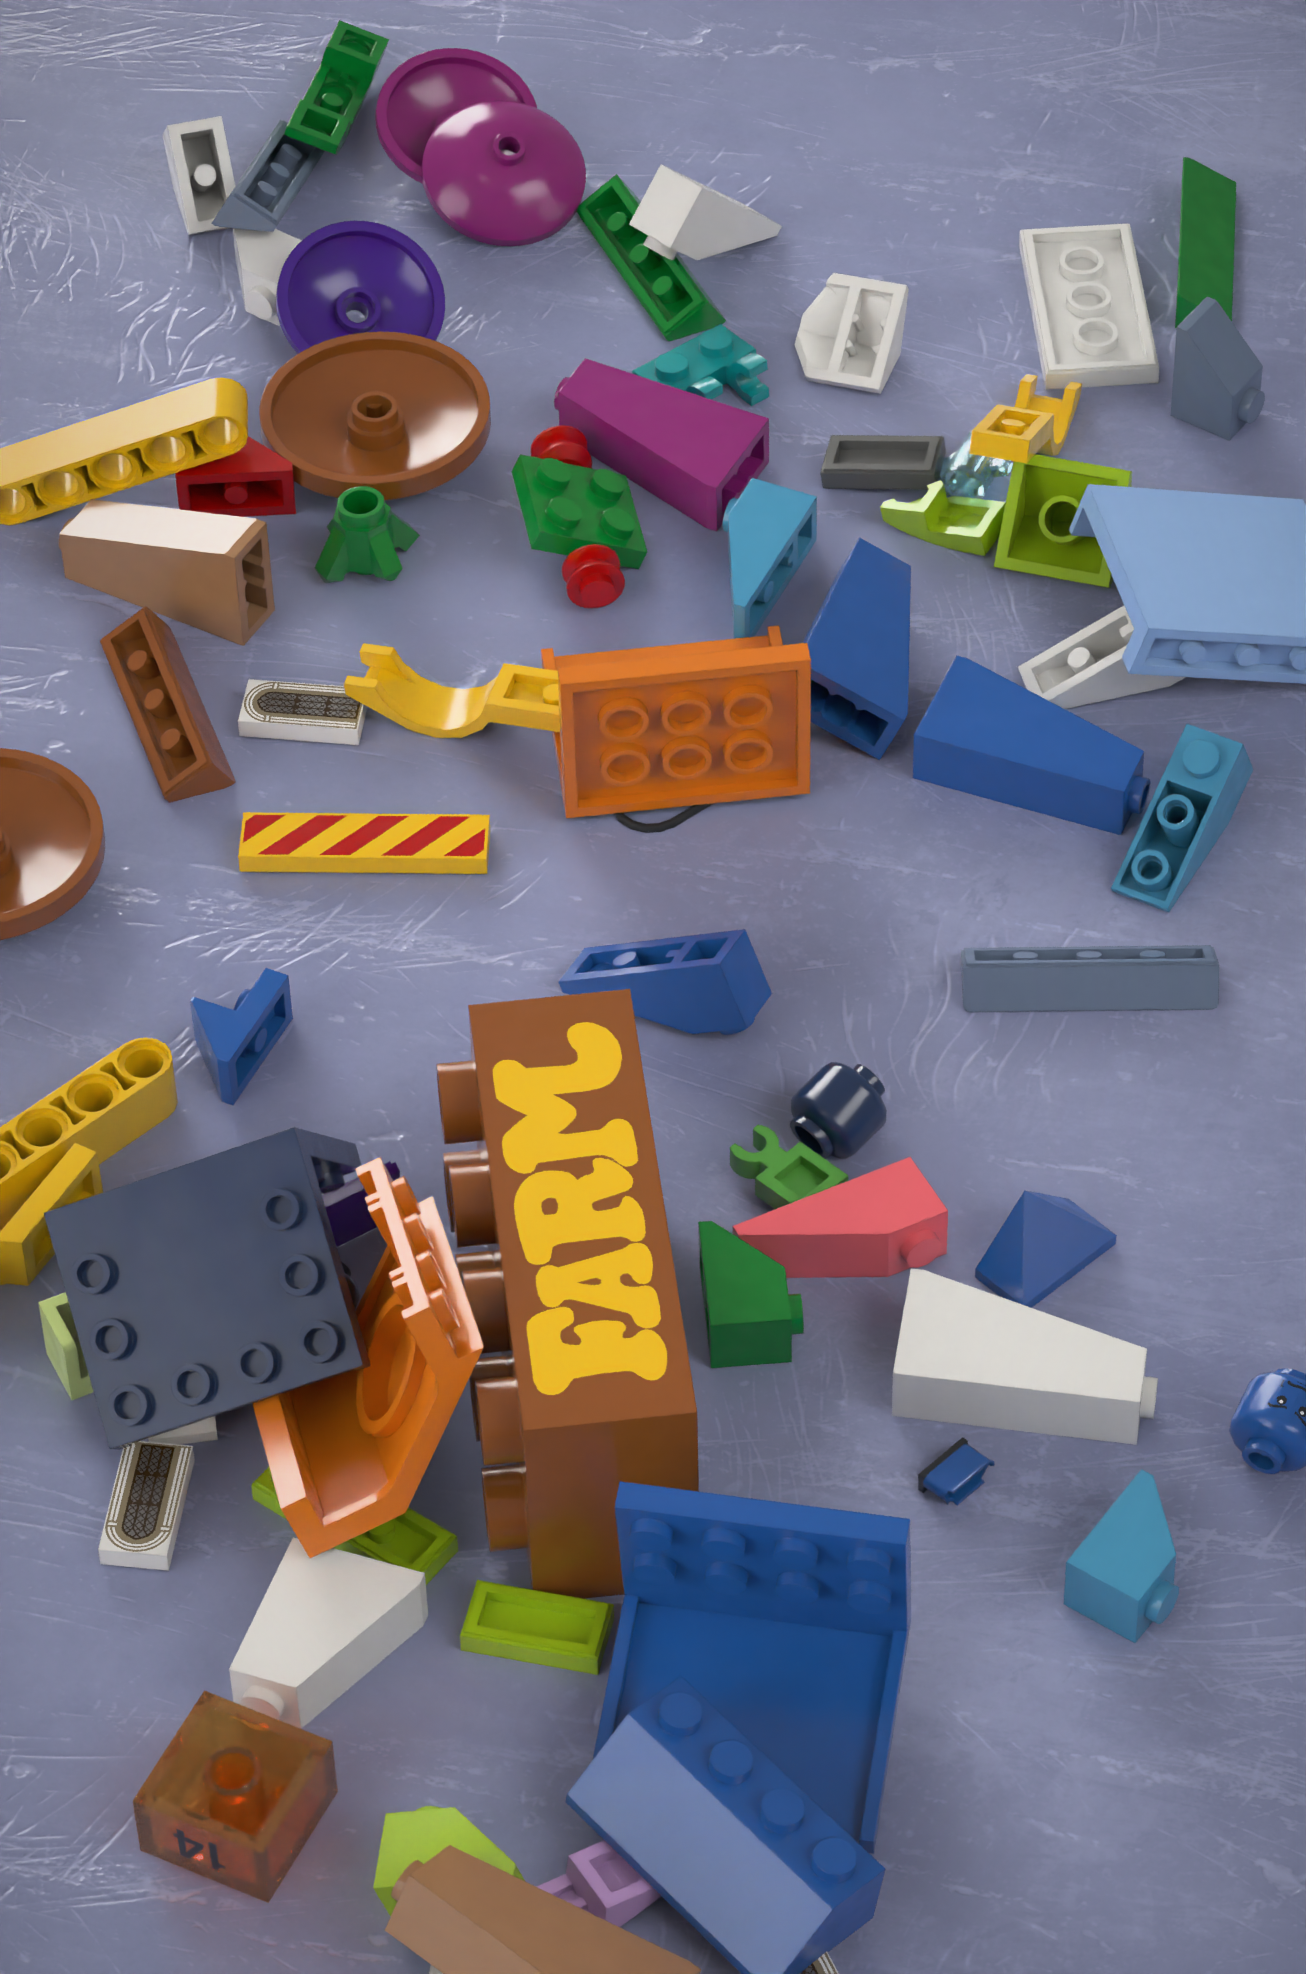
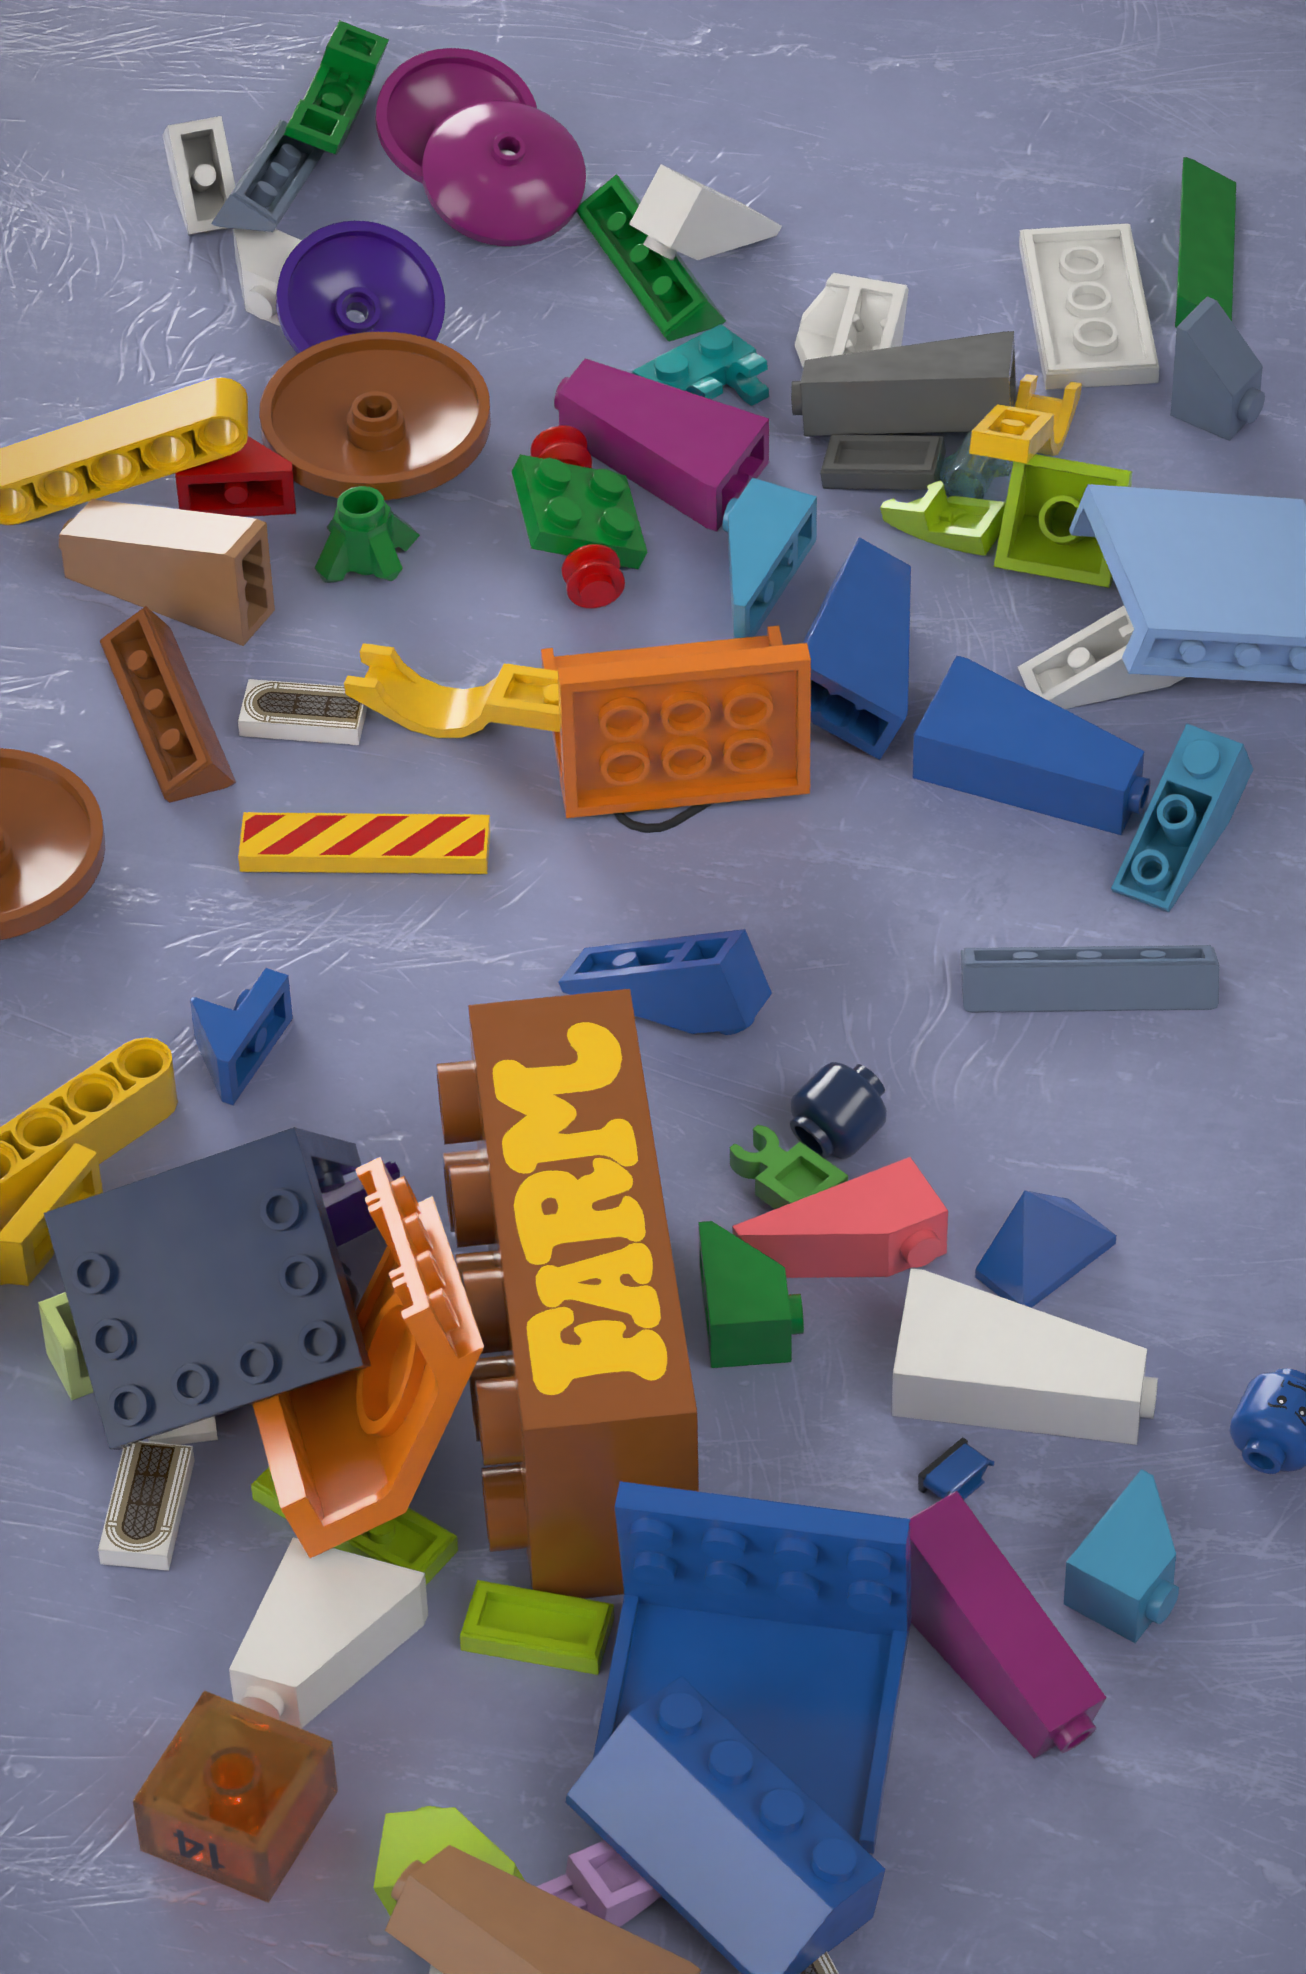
(907, 387): none -> dark grey slope
(996, 1631): none -> magenta slope

